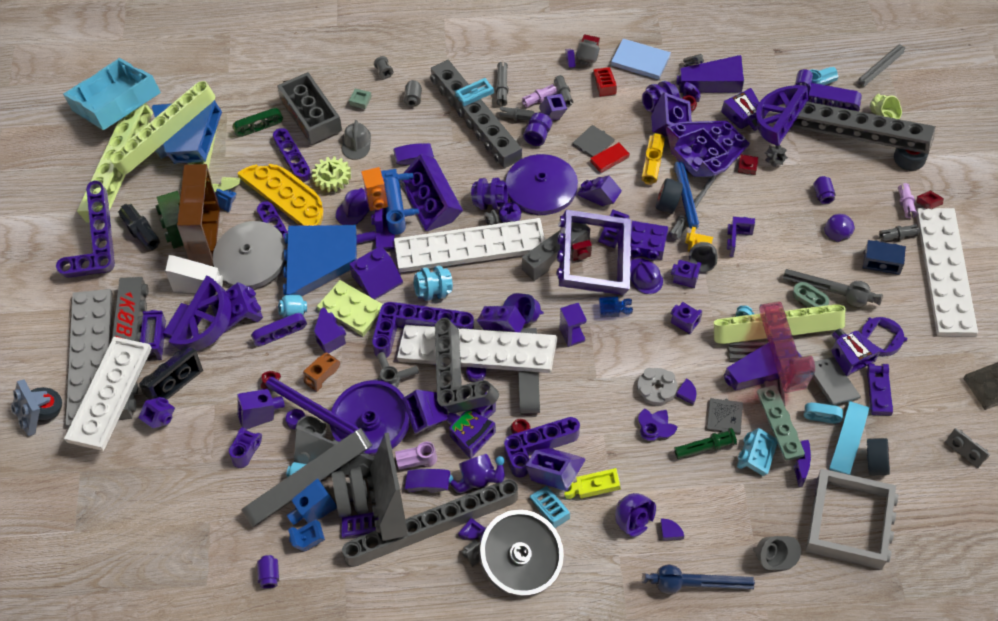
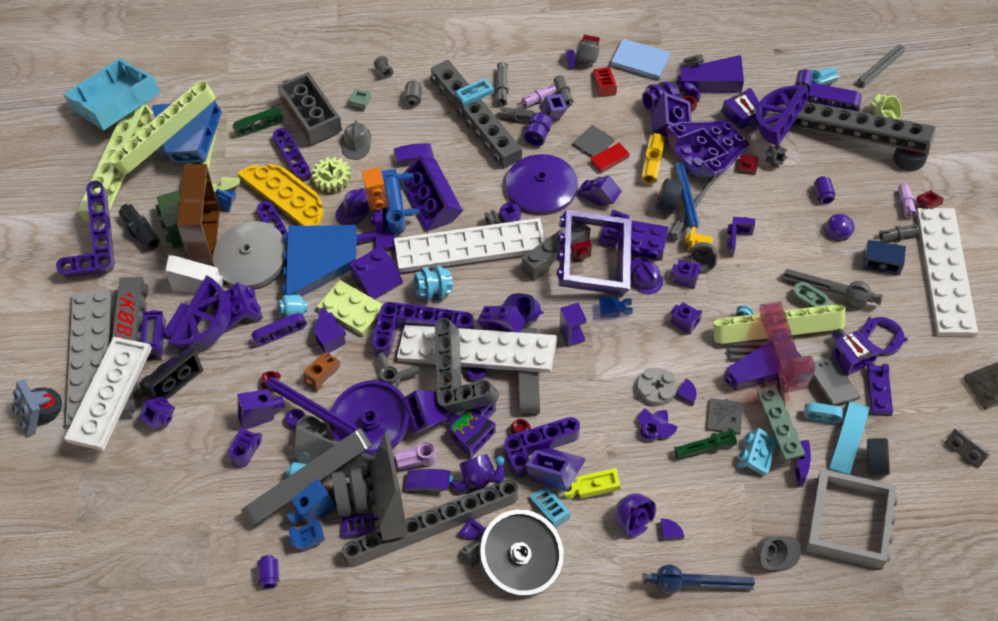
(489, 193): dark purple piece -> none

